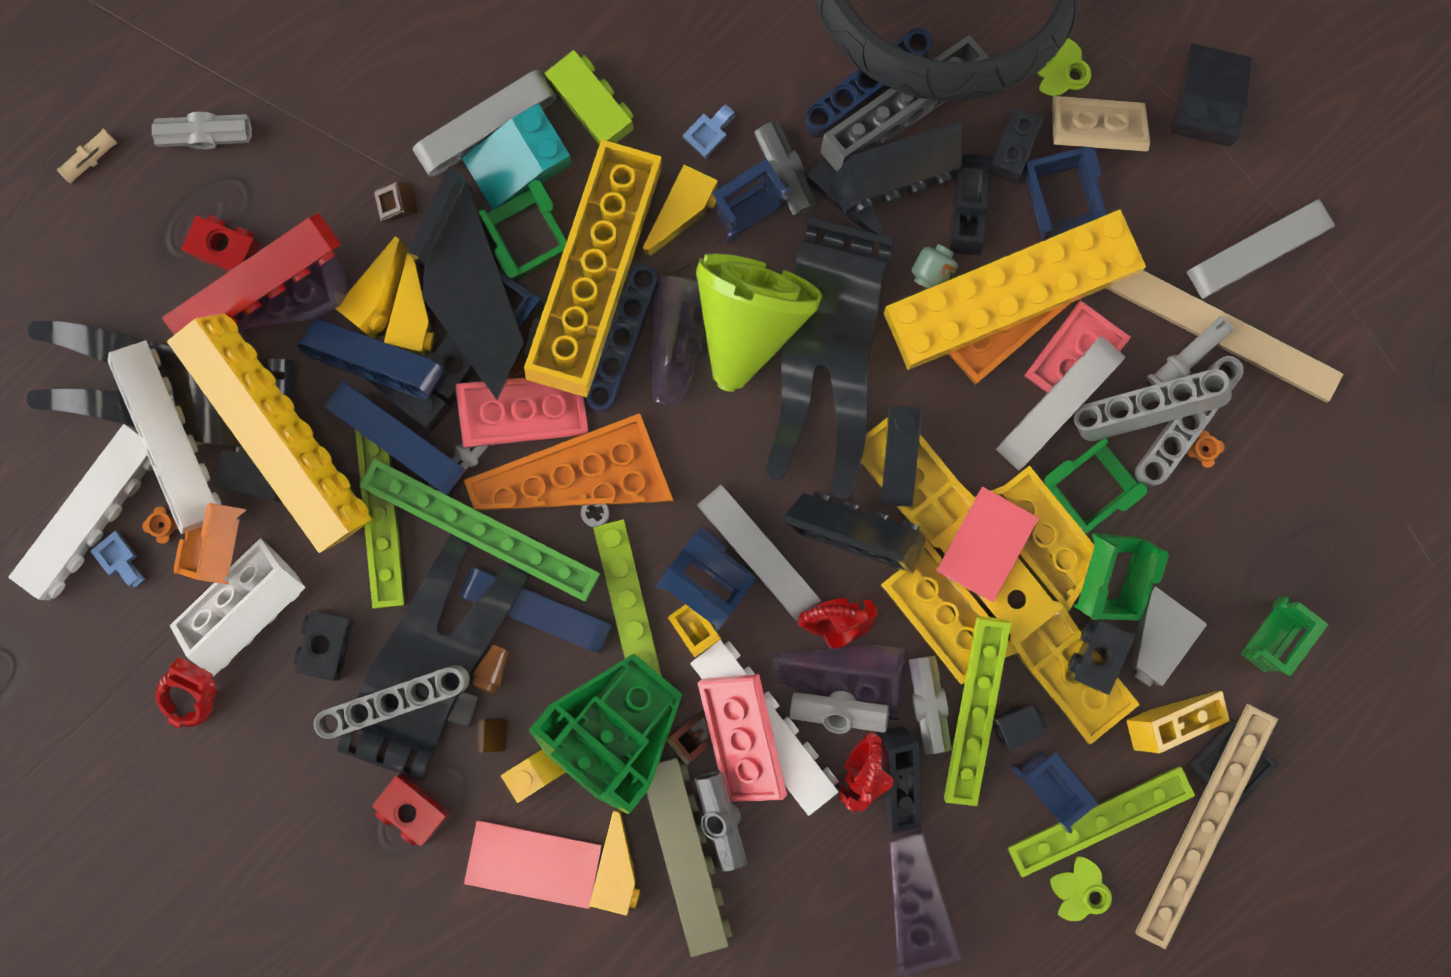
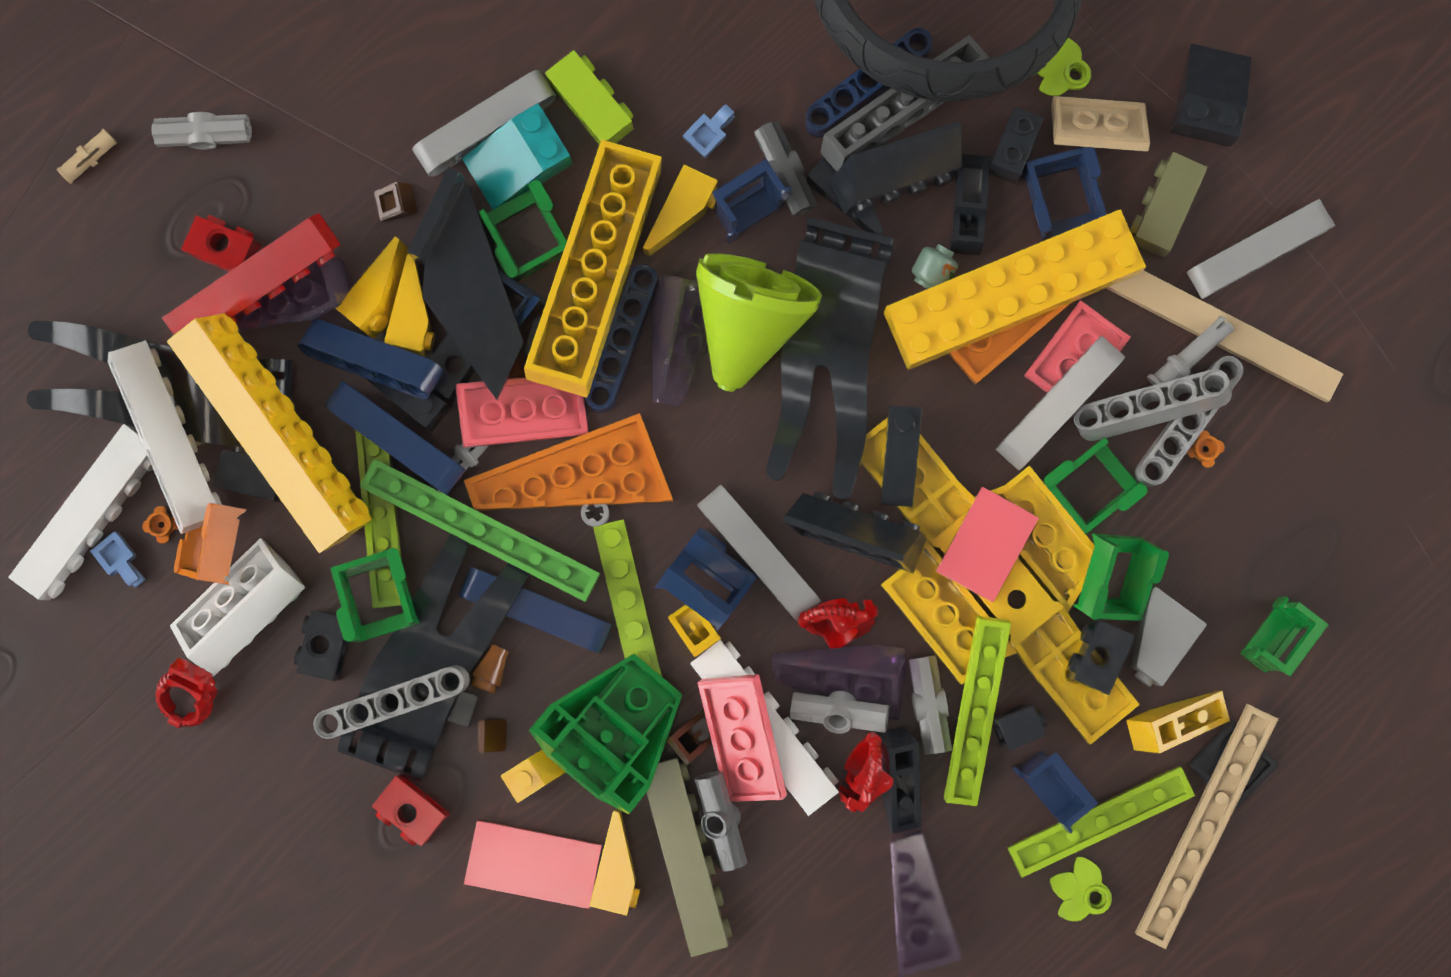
(348, 614): none -> green piece
(1167, 204): none -> olive brick

